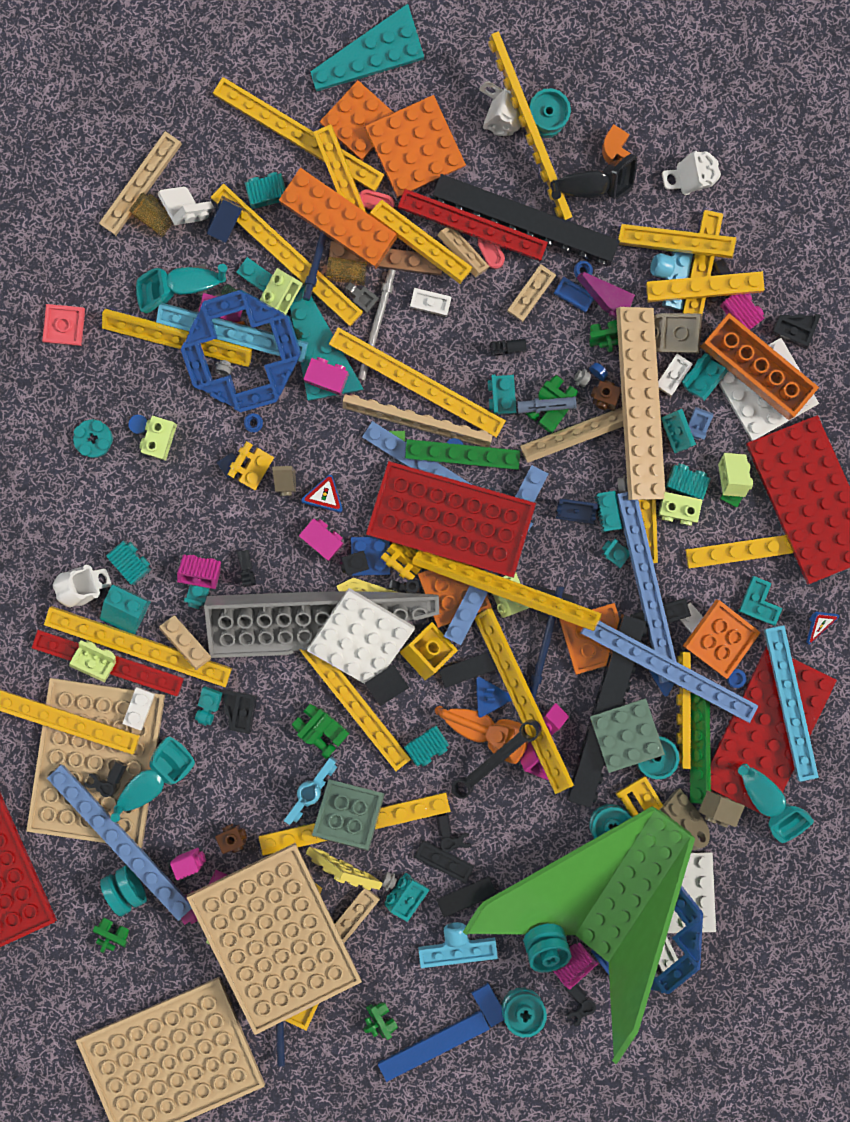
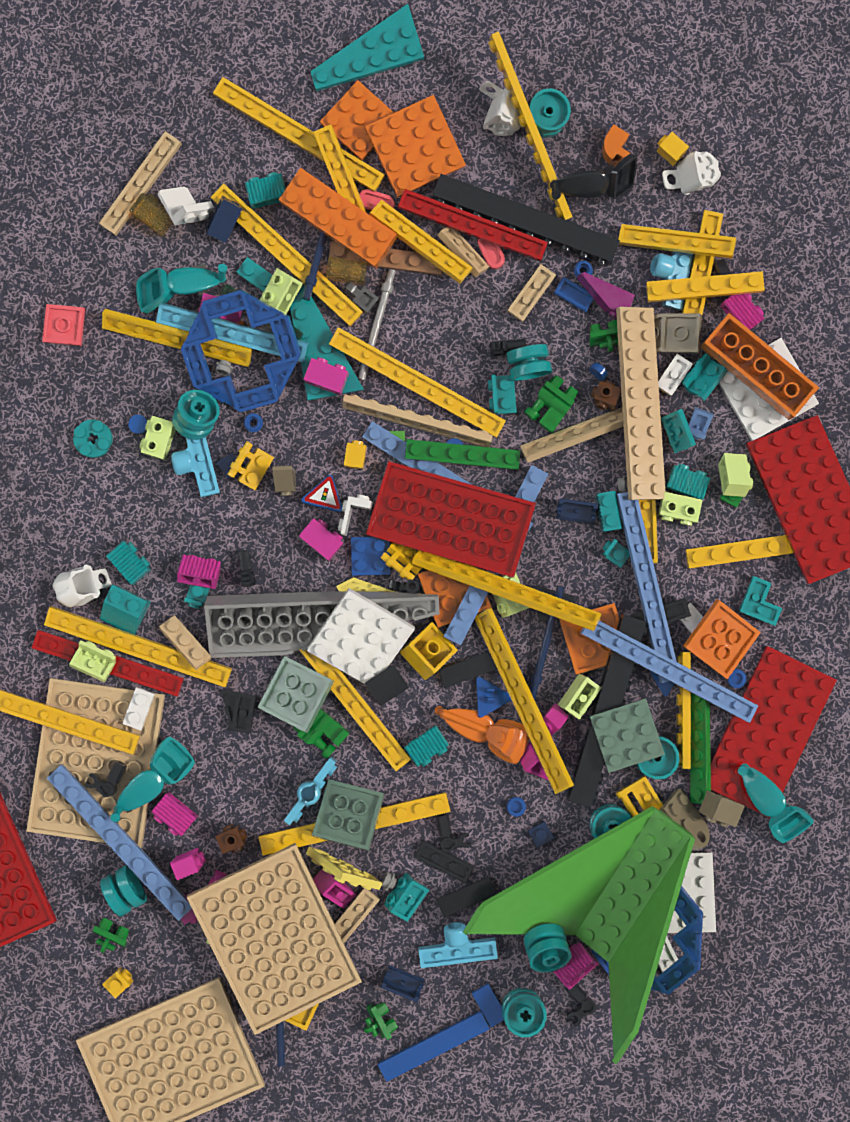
(118, 982): none -> yellow bracket
(174, 814): none -> dark pink brick
(195, 414): none -> teal wheel
(197, 461): none -> medium azure plate
(210, 702): teal plate -> none
(296, 694): none -> sand green plate
(335, 891): none -> dark pink slope
(354, 563): black bracket -> none
(355, 455): none -> yellow brick
(359, 502): none -> white bracket
(402, 983): none -> dark blue hinge
(430, 302): white plate -> none
(496, 759): black piece -> none
(516, 806): none -> blue tile
(529, 362): none -> teal wheel
(541, 833): none -> dark blue plate
(546, 404): sand blue pin -> none
(579, 696): none -> yellowish green brick
(582, 378): light grey plate -> none
(672, 148): none -> yellow brick
(791, 703): medium azure plate -> none
(796, 329): black wing -> none
(819, 623): piece -> none

